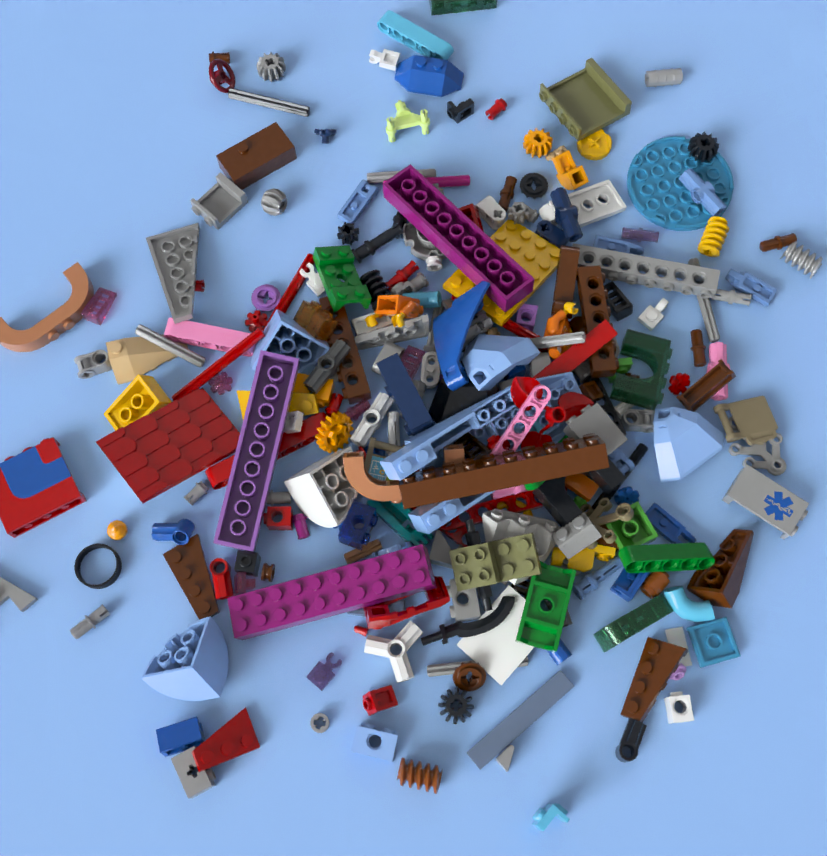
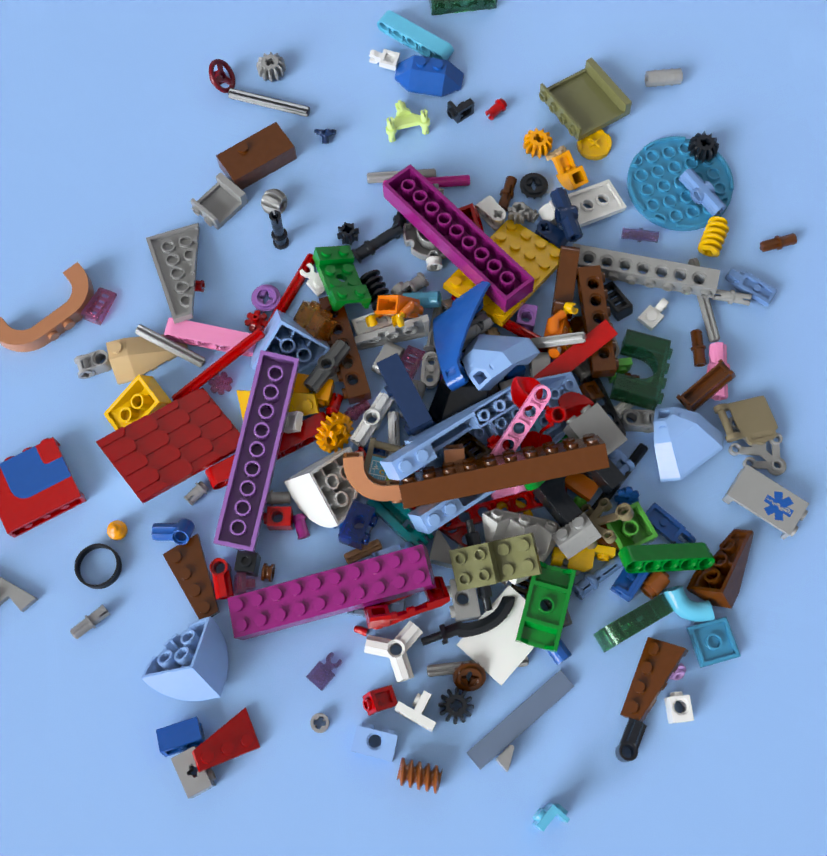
(223, 56): reddish brown pin -> none
(278, 233): none -> black pin
(357, 202): medium blue plate -> none
(402, 275): red pin -> none
(415, 715): none -> white bracket
(617, 245): medium blue hinge -> none
(677, 637): white sticker -> none
(678, 383): red plant -> none
(802, 259): light grey piece -> none

